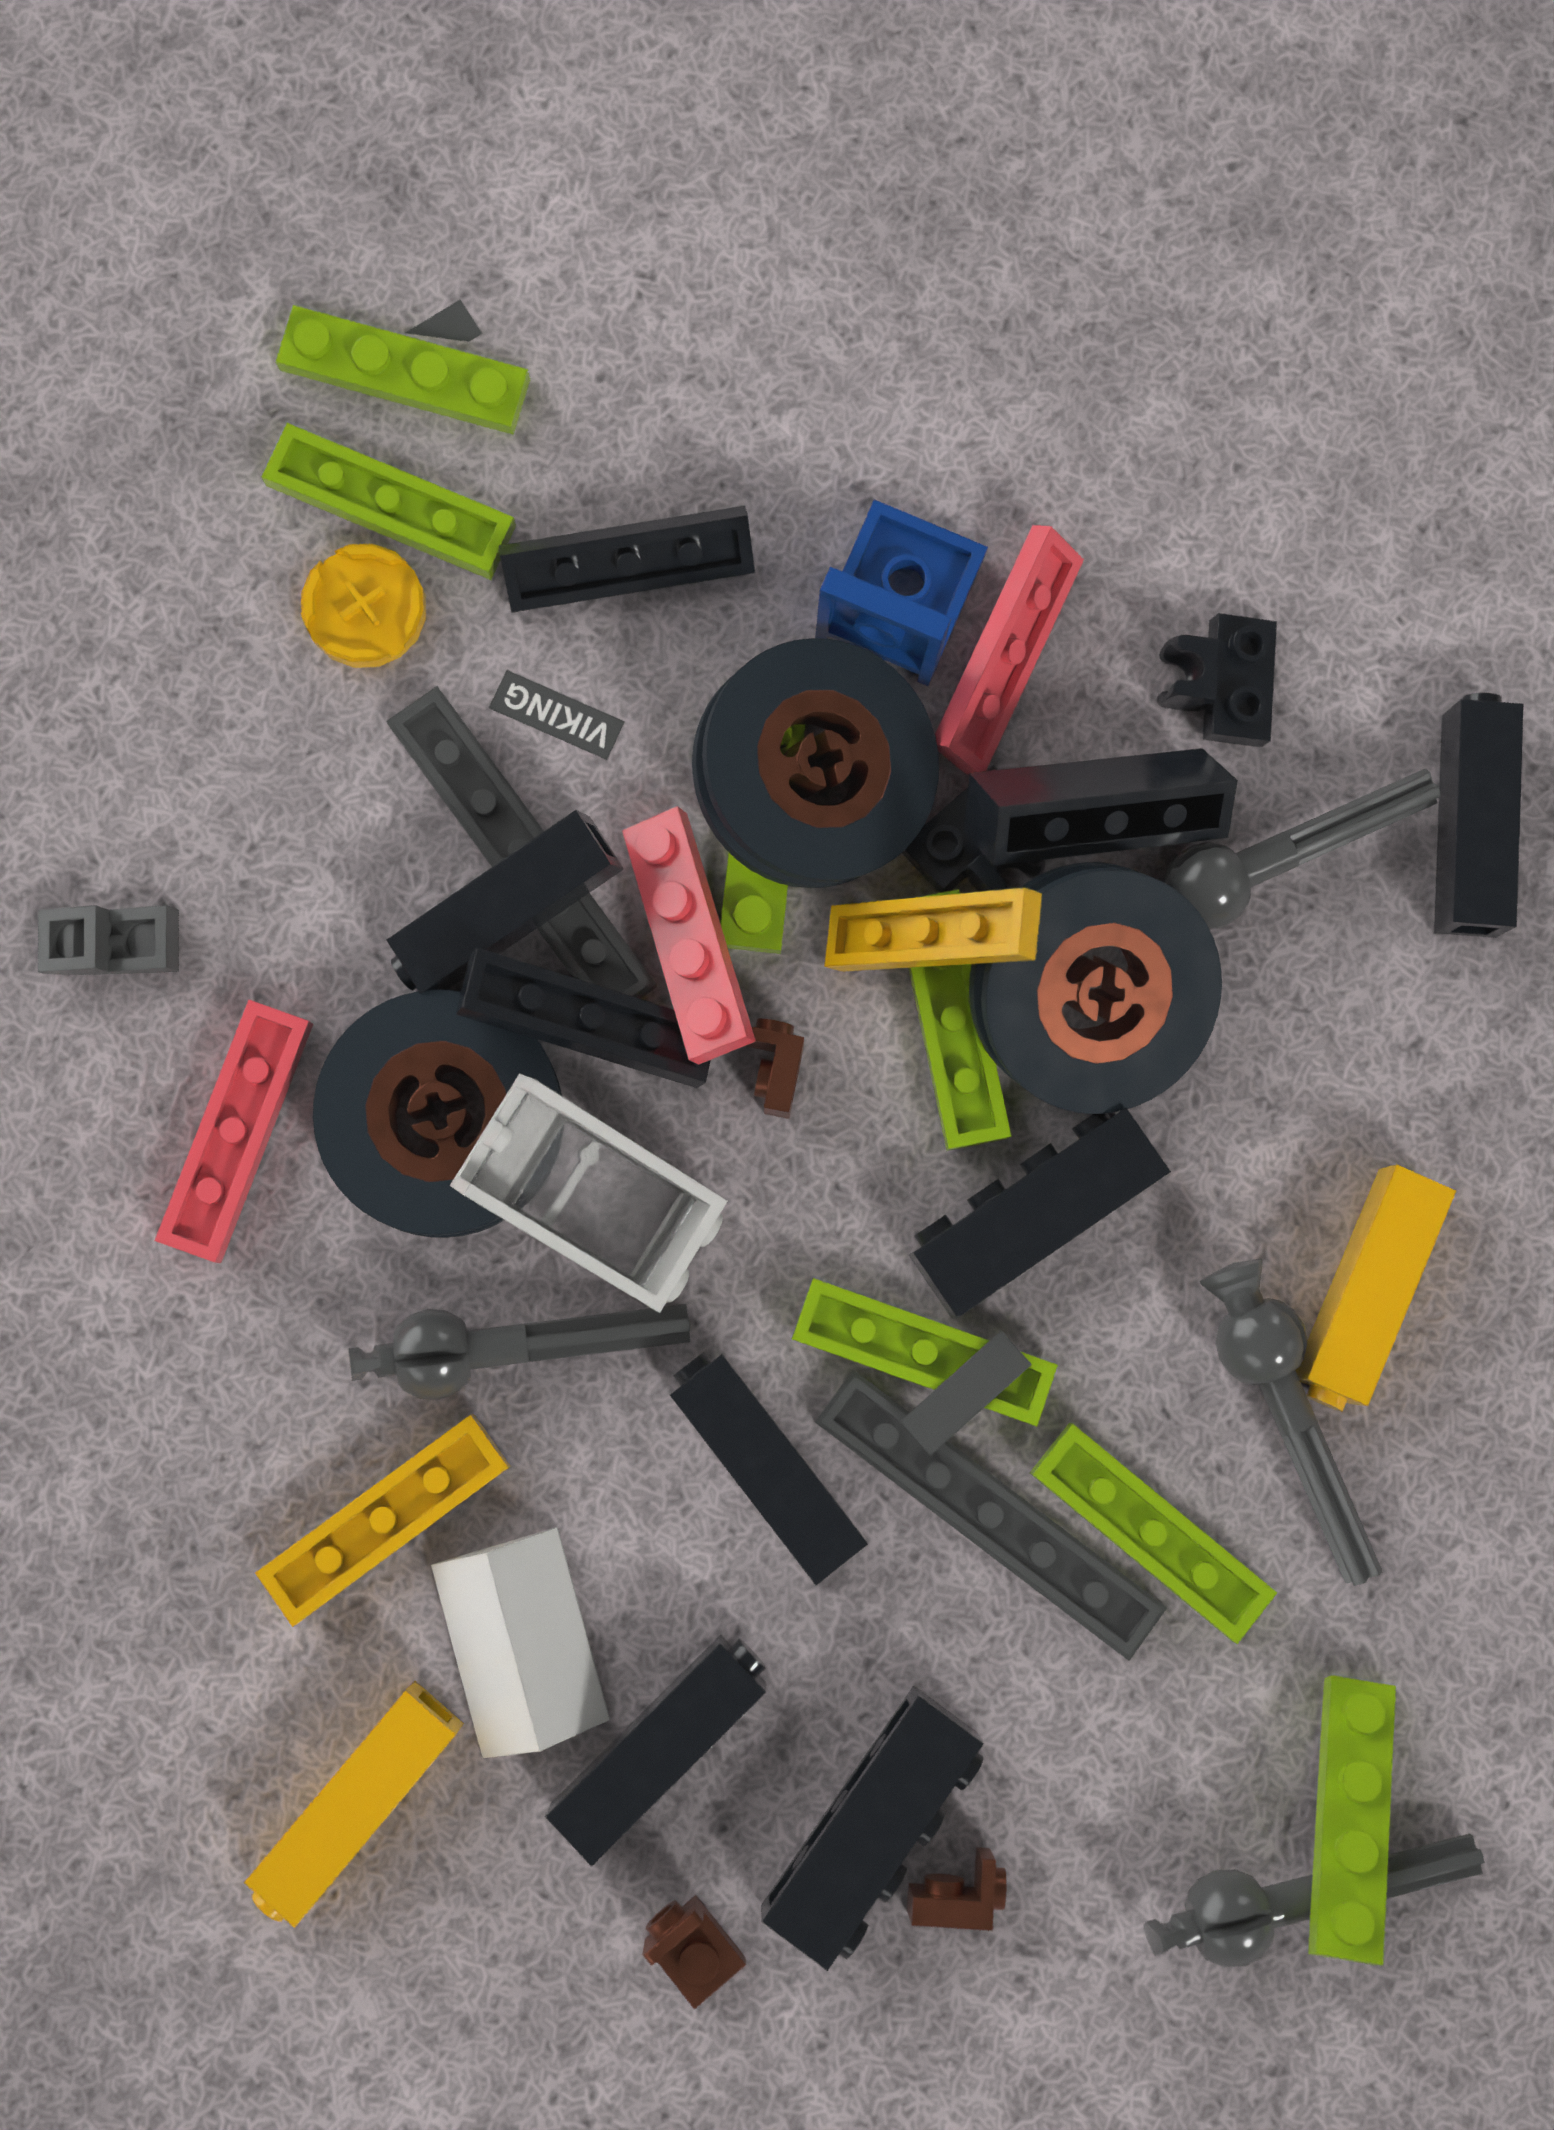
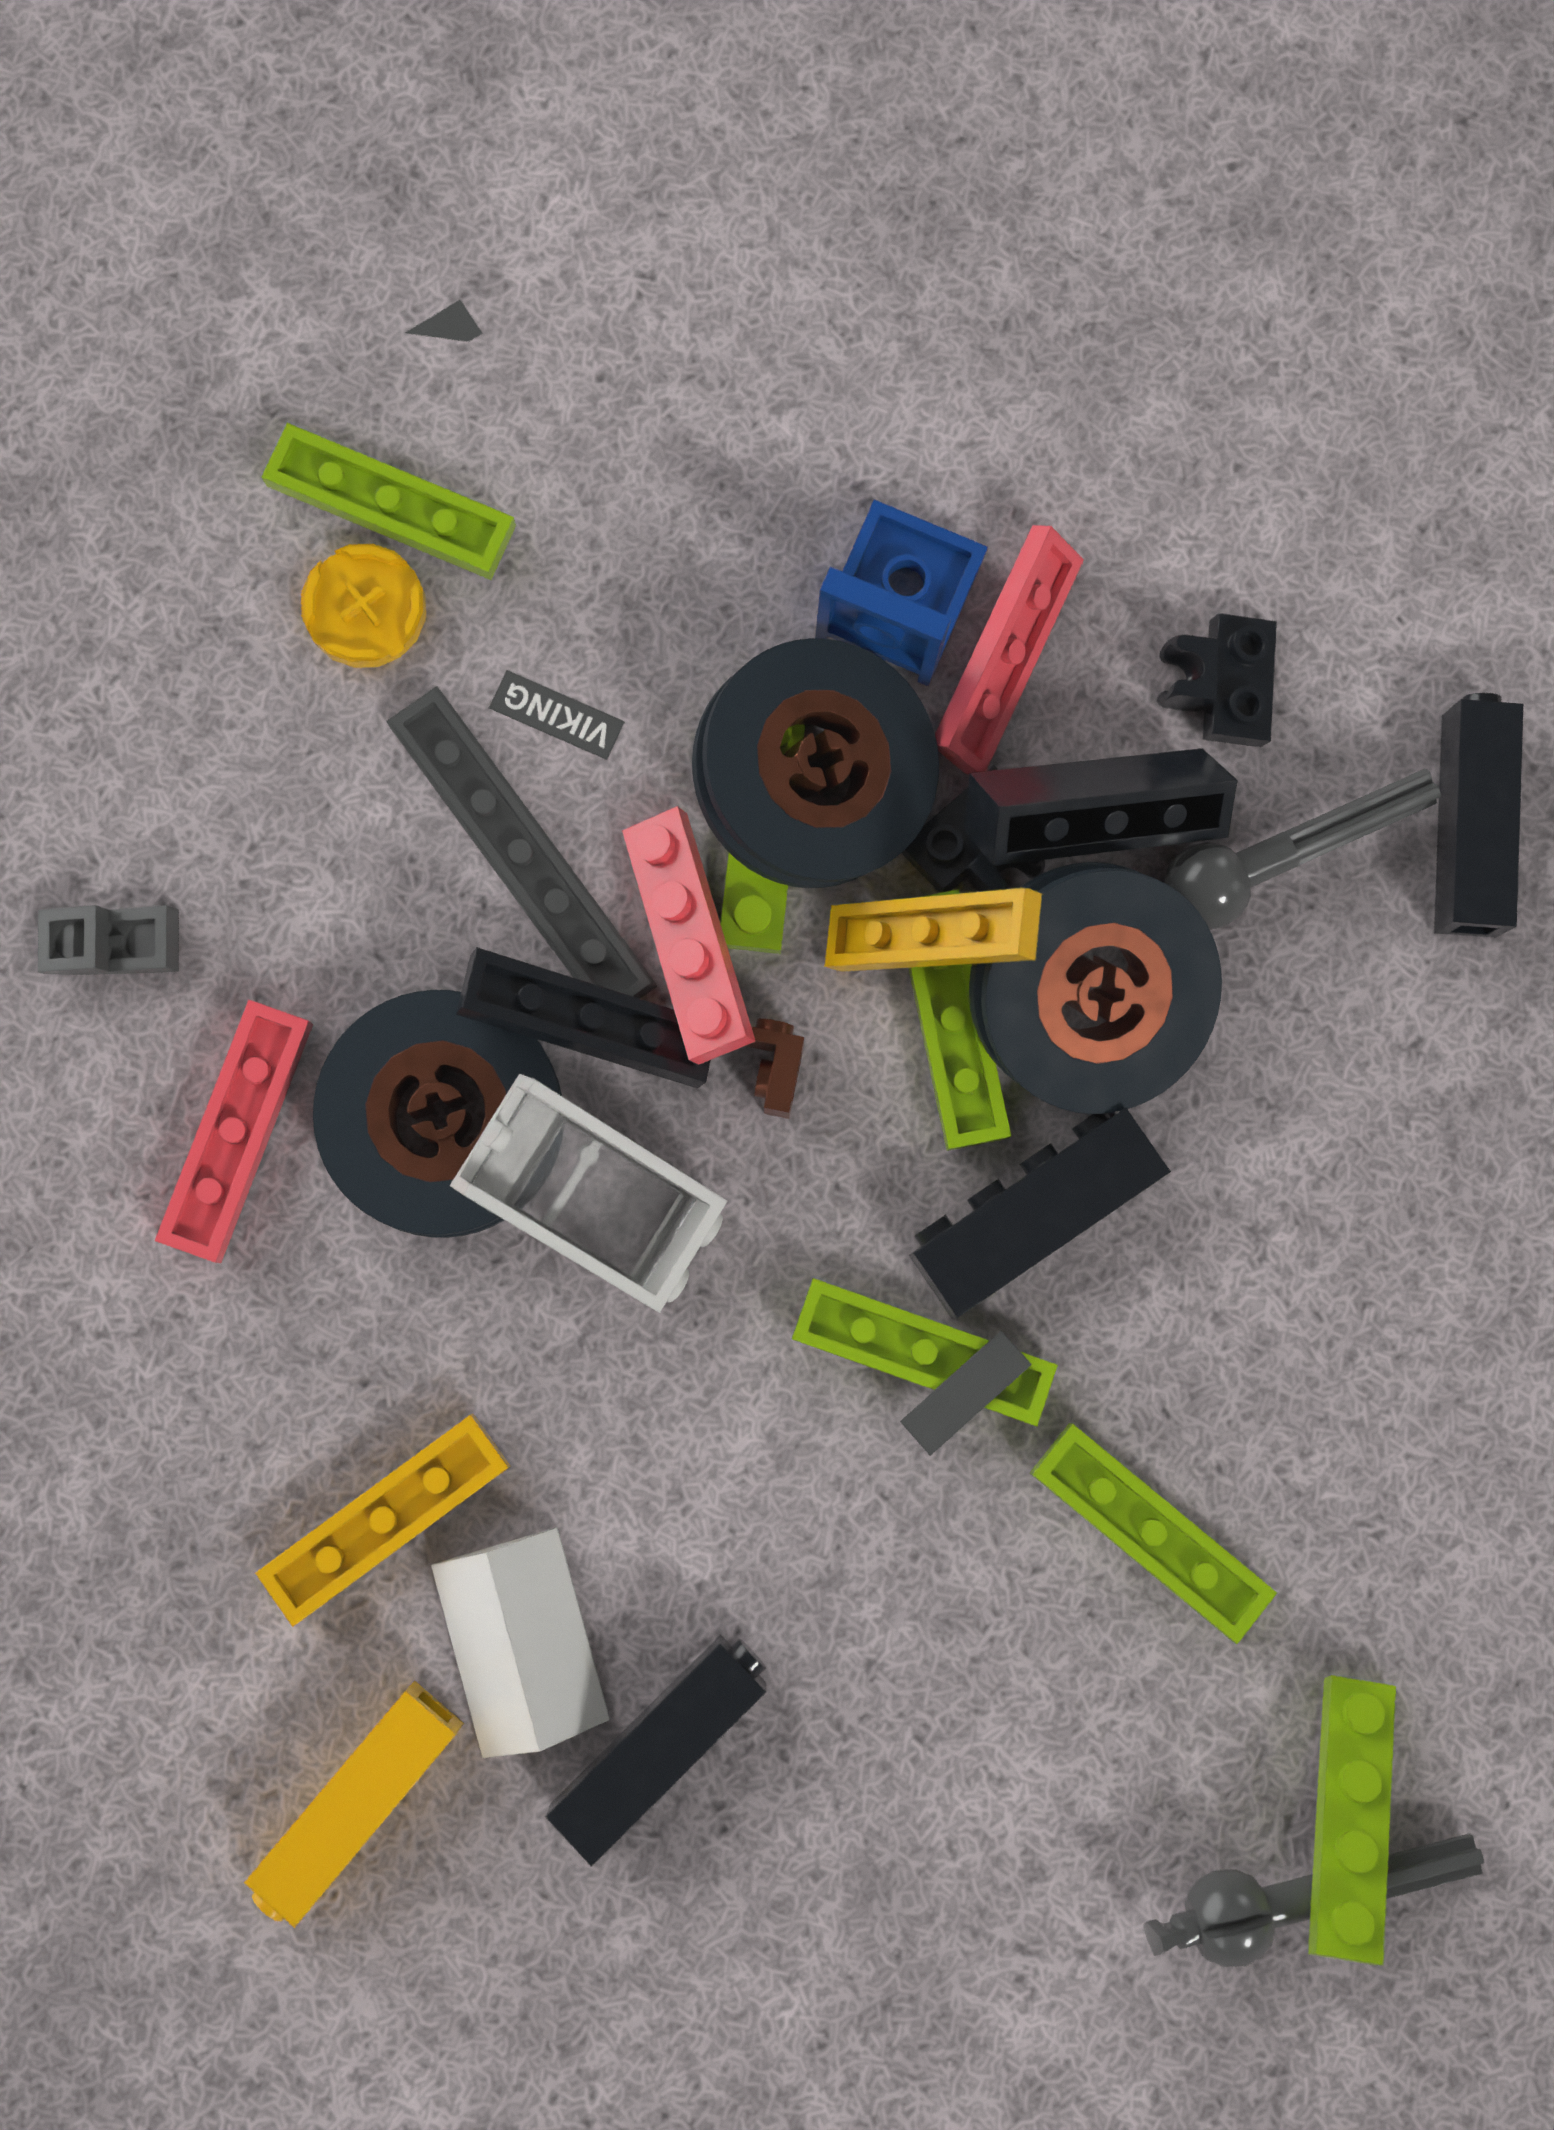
(403, 369): lime plate -> none
(436, 1351): dark grey piece -> none
(504, 903): black brick -> none
(627, 559): black plate -> none
(692, 1949): copper bracket -> none
(766, 1466): black brick -> none
(871, 1829): black brick -> none
(948, 1904): copper bracket -> none
(993, 1518): dark grey tile -> none
(1264, 1346): dark grey piece -> none
(1373, 1287): yellow brick -> none

